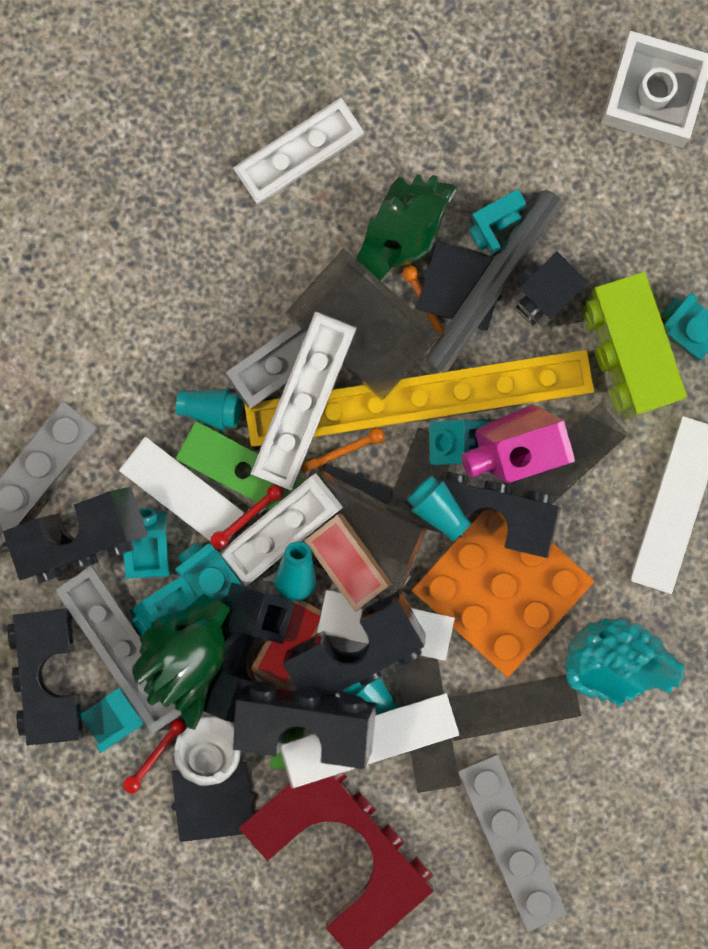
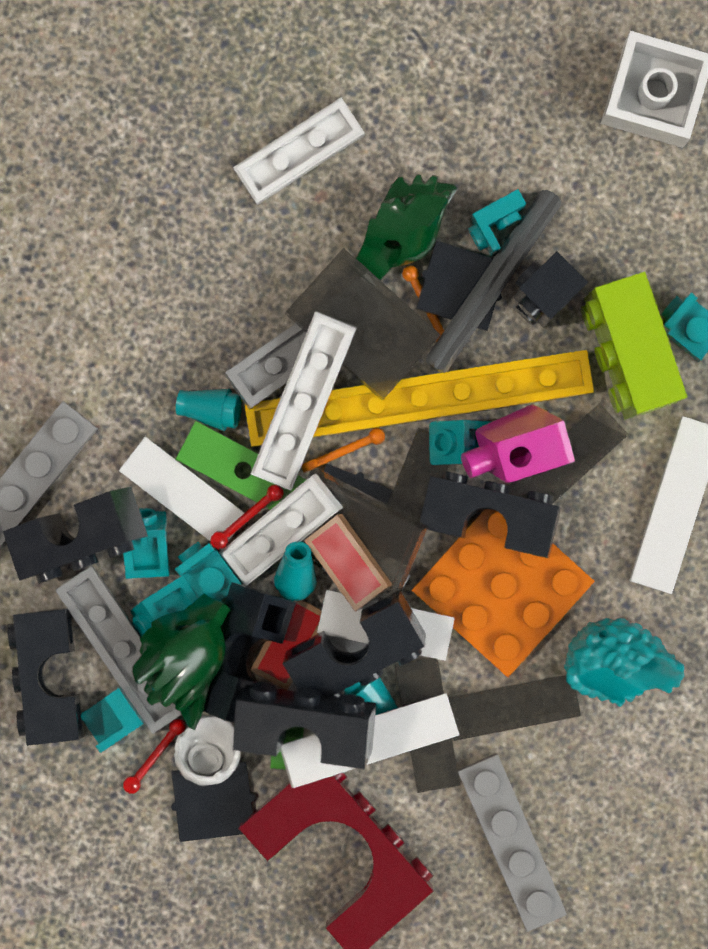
(438, 507): teal cone -> none

